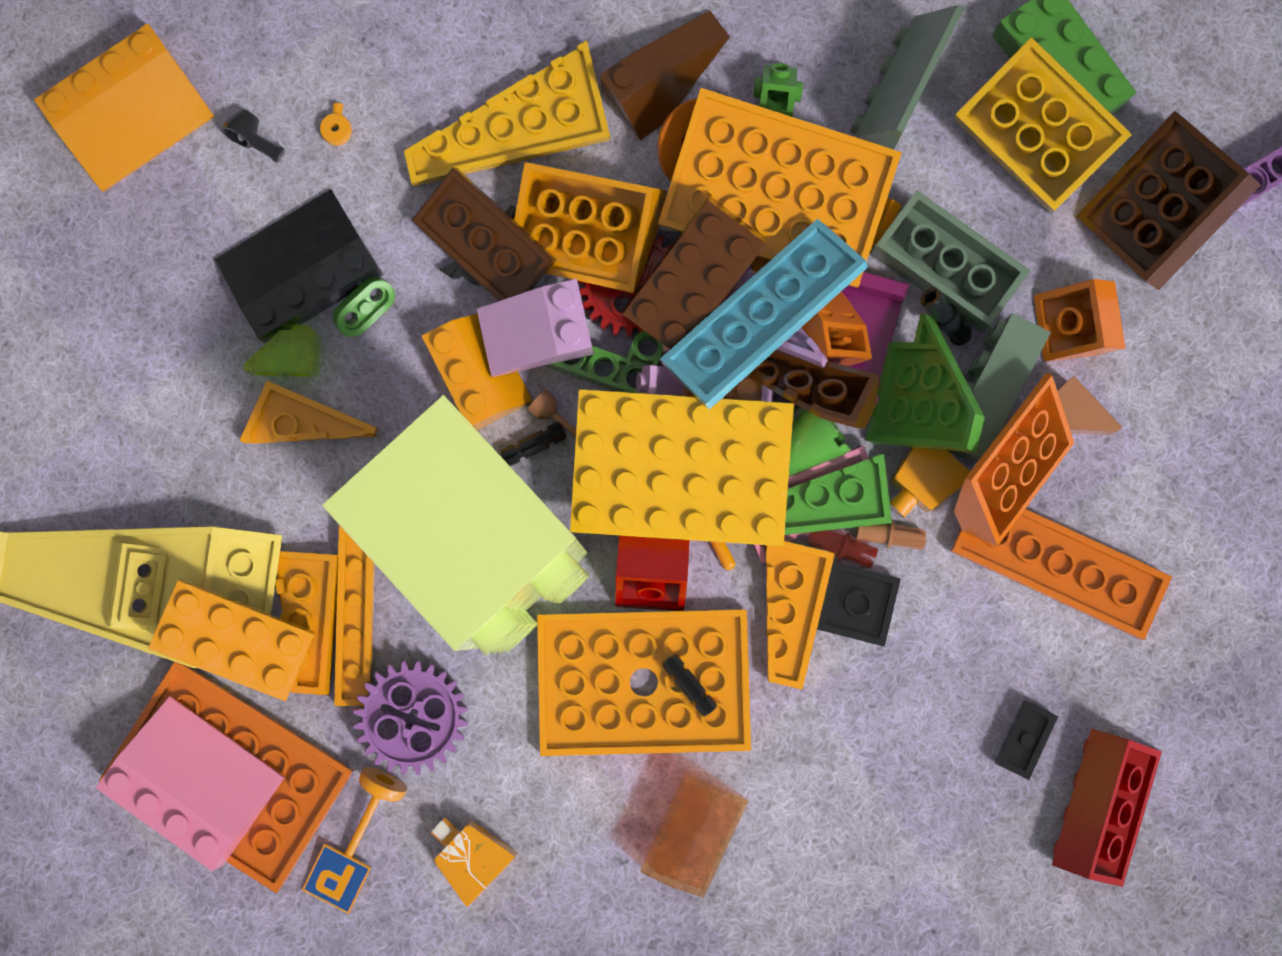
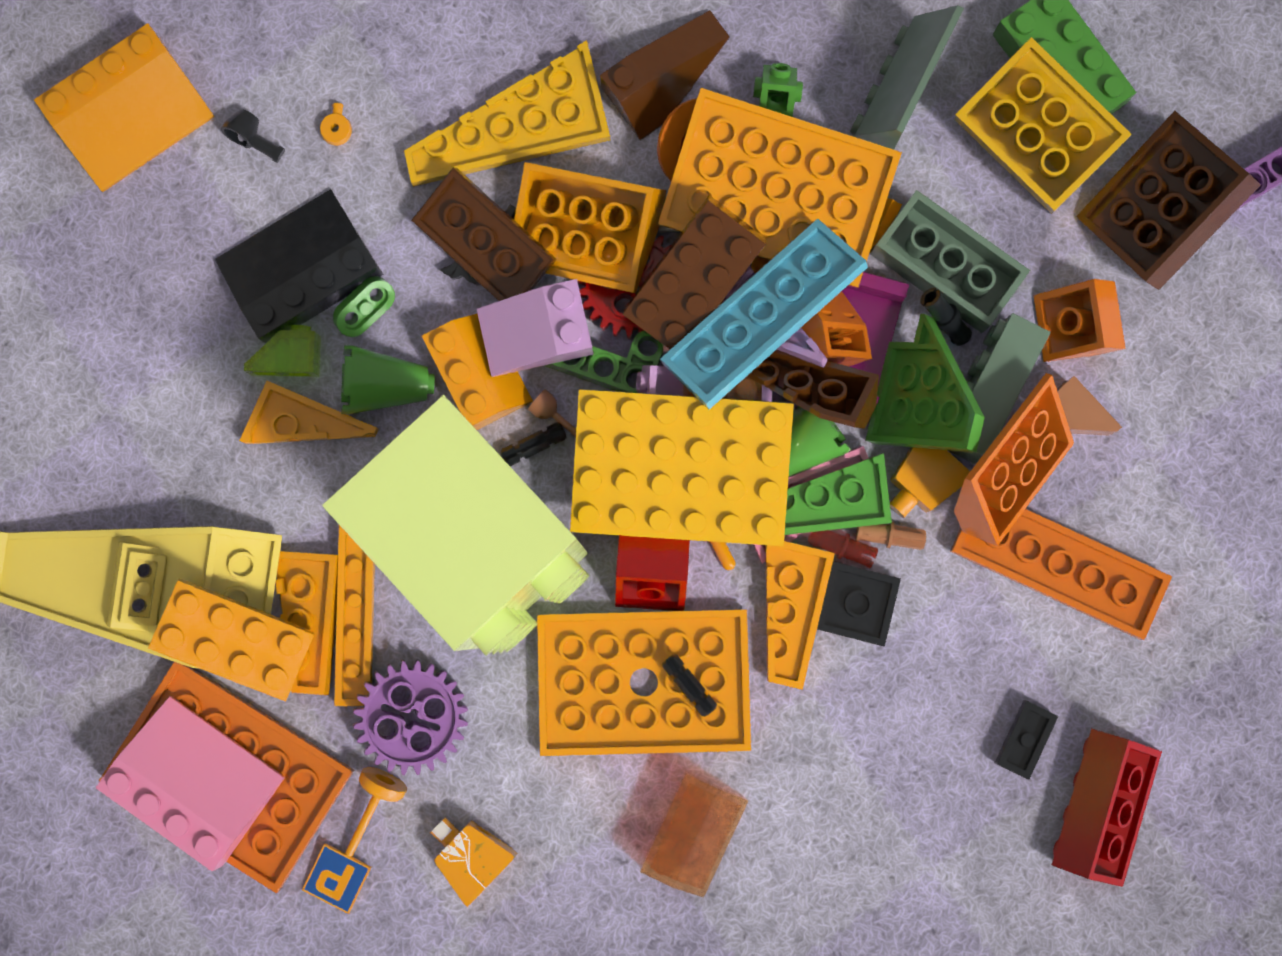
(381, 381): none -> bright green cone

